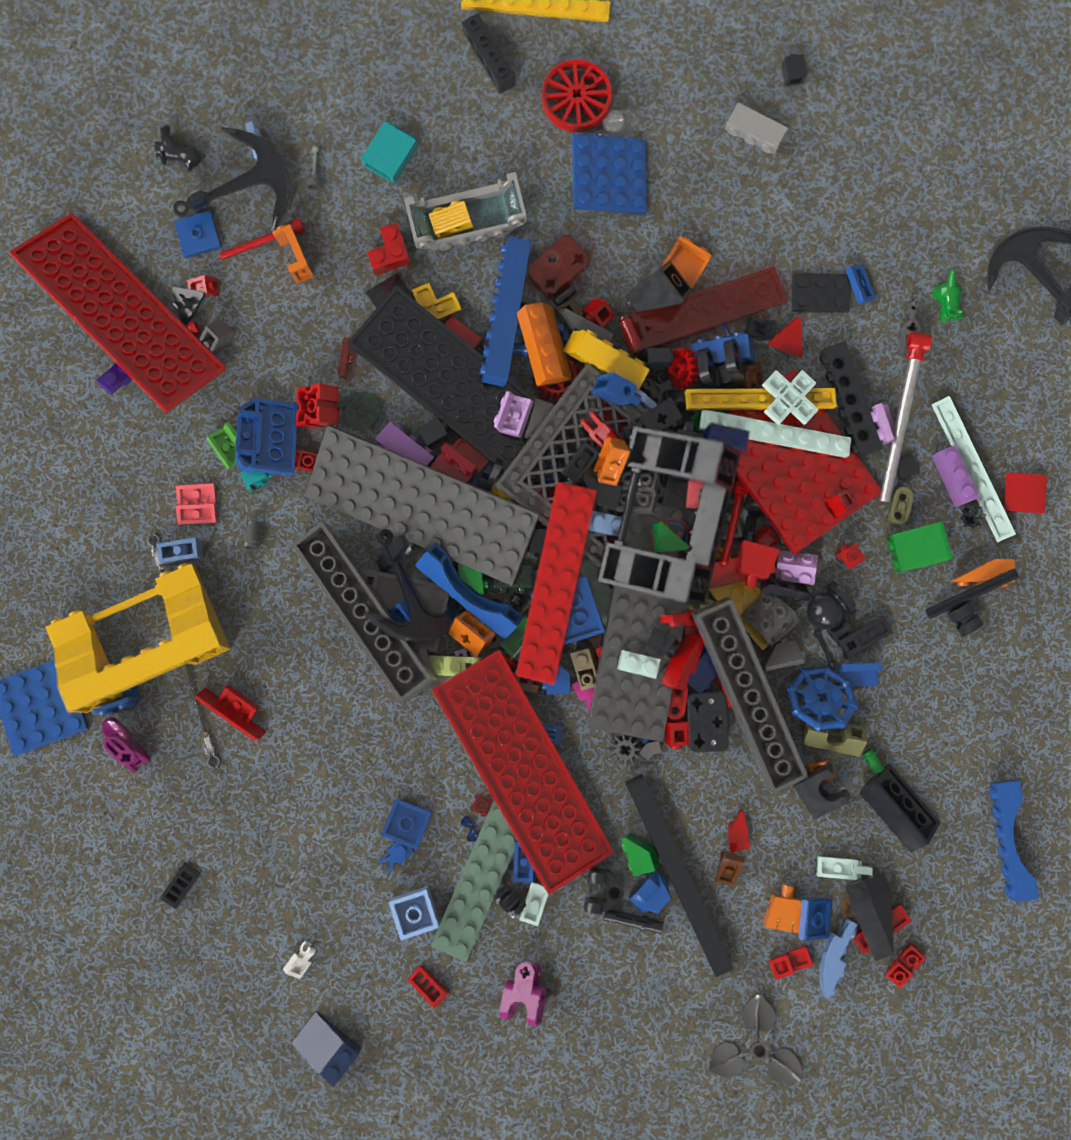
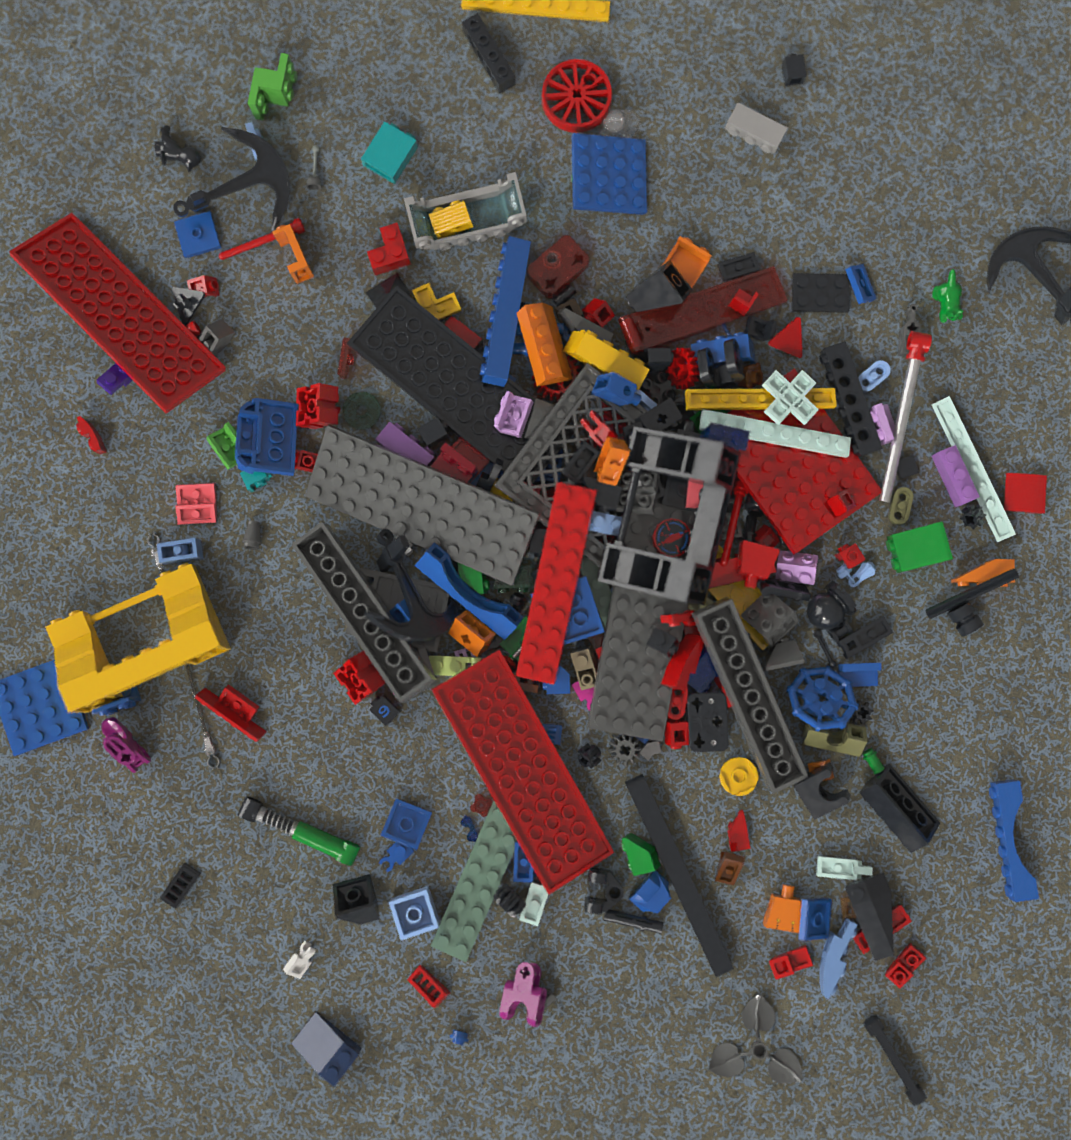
(87, 430): none -> red slope
(272, 87): none -> bright green bracket
(341, 850): none -> piece
(356, 900): none -> black slope
(359, 677): none -> red brick
(384, 709): none -> black brick
(459, 1037): none -> blue plate
(589, 755): none -> black gear
(638, 664): light aqua plate -> none
(666, 540): green slope -> none
(733, 774): none -> yellow tile
(738, 267): none -> black plate
(742, 301): none -> red panel
(866, 570): none -> light blue piece
(866, 715): none -> black gear
(872, 377): none -> light blue plate
(914, 1092): none -> black piece

